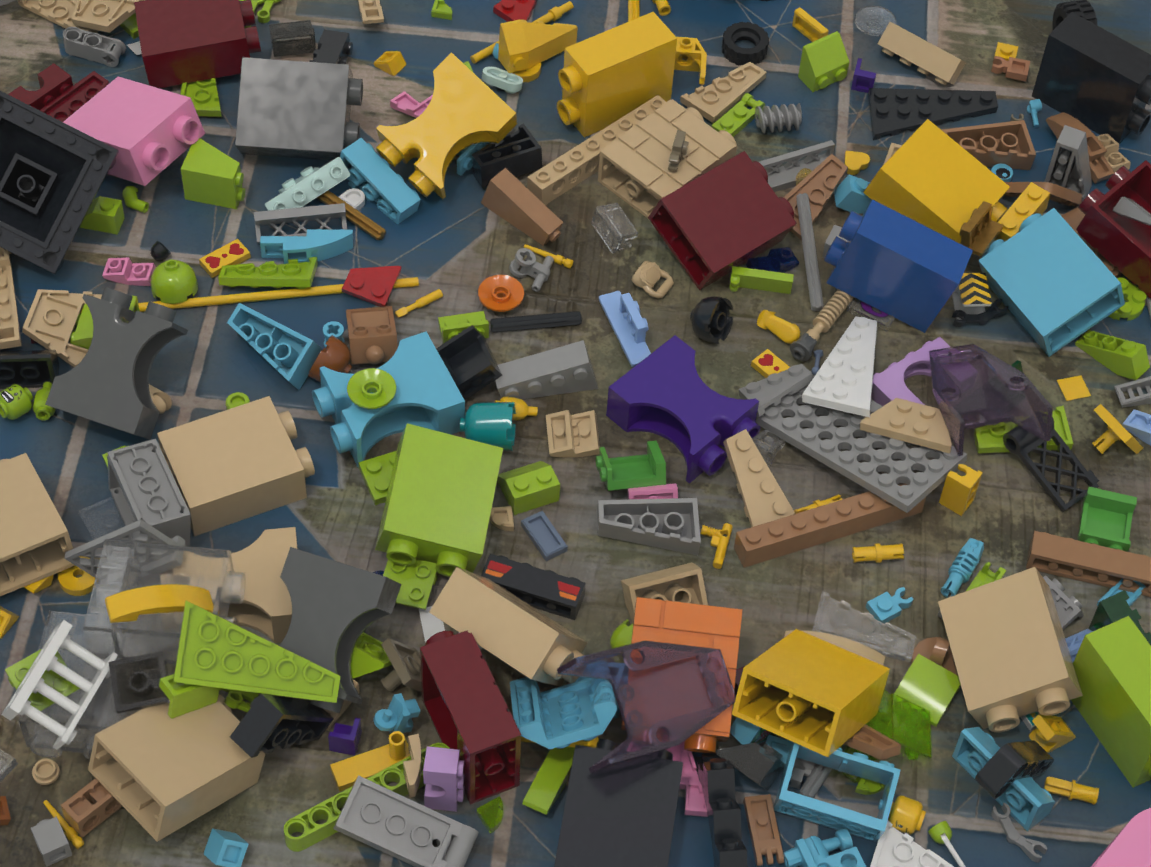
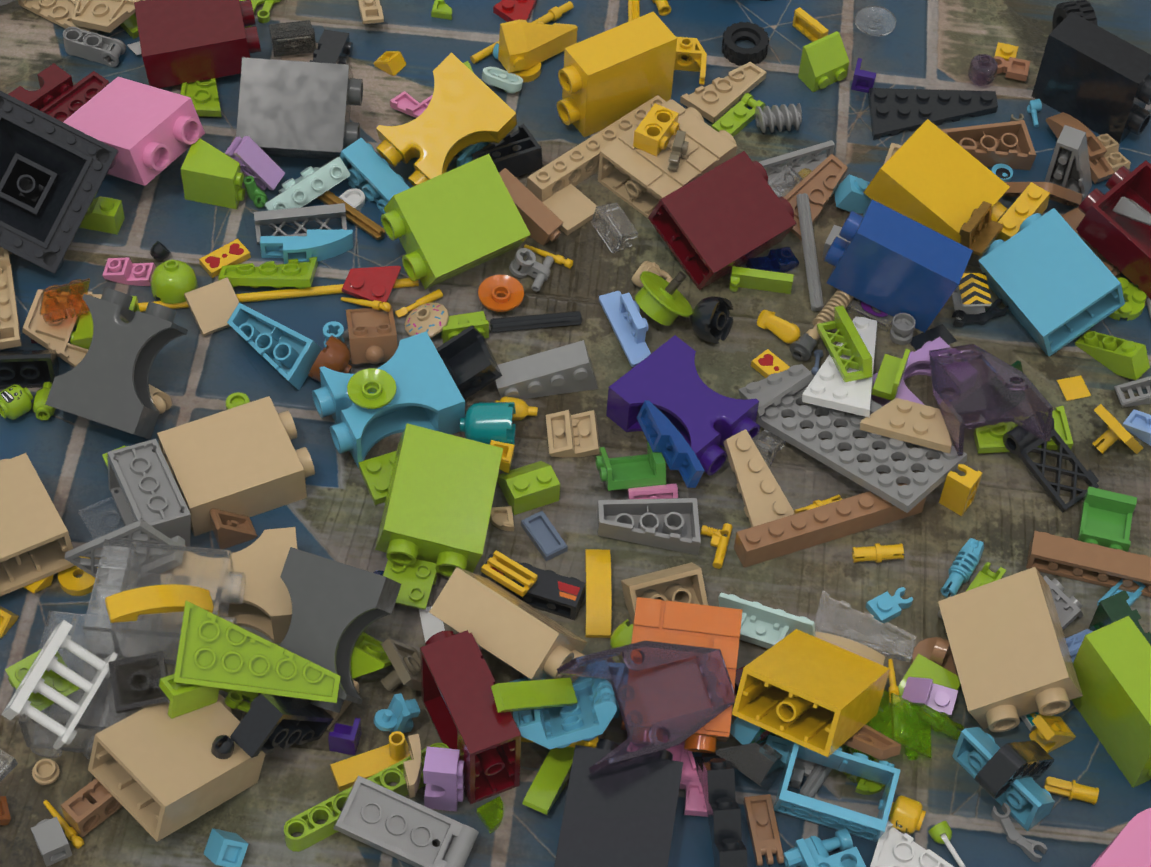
(67, 296): none -> clear orange hinge
(132, 201): lime arm -> none
(212, 305): none -> tan tile
(225, 750): none -> black hinge
(231, 528): none -> medium nougat slope
(255, 162): none -> lavender piece
(255, 192): none -> bright green arm
(377, 305): none -> yellow piece
(428, 318): none -> tan dish
(454, 222): none -> lime brick
(507, 454): none -> yellow slope
(511, 570): none -> yellow tile
(534, 694): none -> lime tile
(571, 208): none -> tan tile
(598, 593): none -> yellow slope
(656, 130): none -> yellow brick
(662, 299): none -> lime piece
(667, 439): none -> blue slope
(764, 624): none -> light aqua bracket
(785, 181): none -> clear bracket
(852, 346): none -> lime fence
(856, 161): yellow tile -> none
(890, 376): none -> lime panel
(892, 680): none -> yellow piece
(902, 328): none -> light grey wheel
(921, 53): tan brick -> none
(924, 692): none -> lavender slope
(932, 334): none -> black sticker
(940, 722): none -> clear neon green axle
(982, 69): none -> head

